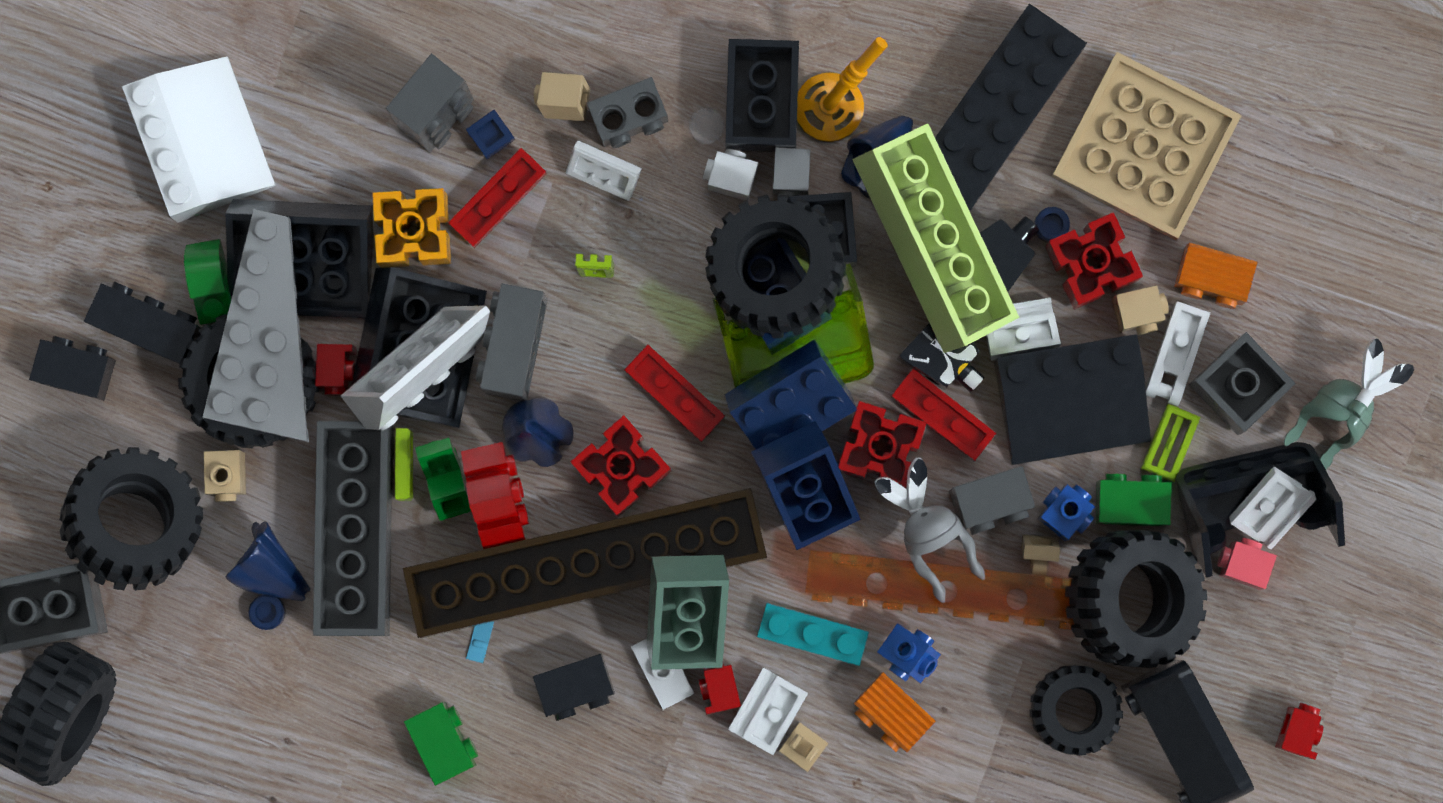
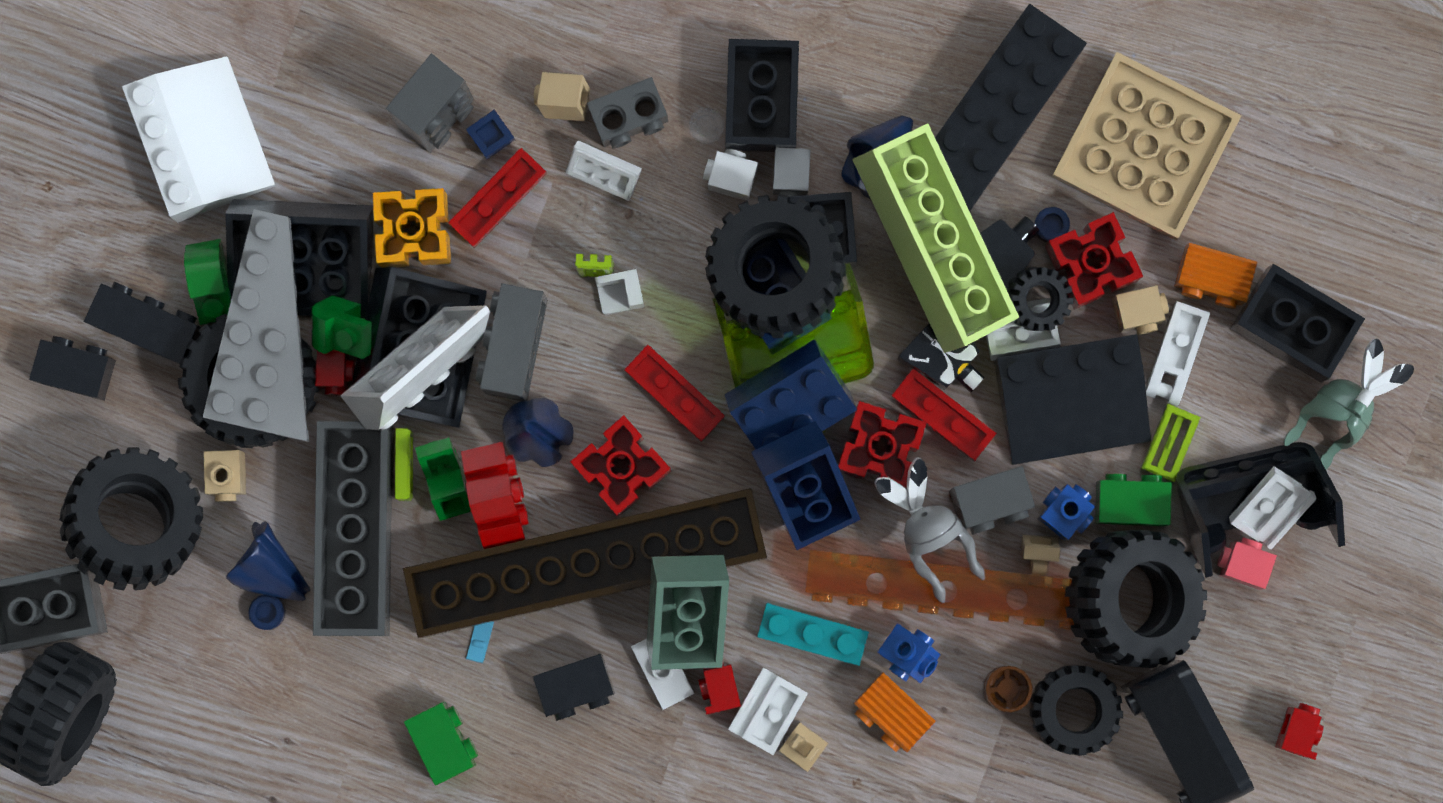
(340, 328): none -> green brick
(619, 292): none -> white panel
(835, 97): light orange dish -> none
(1007, 689): none -> reddish brown wheel
(1059, 298): none -> black tyre
(1242, 383): dark grey brick -> none
(1297, 323): none -> black brick

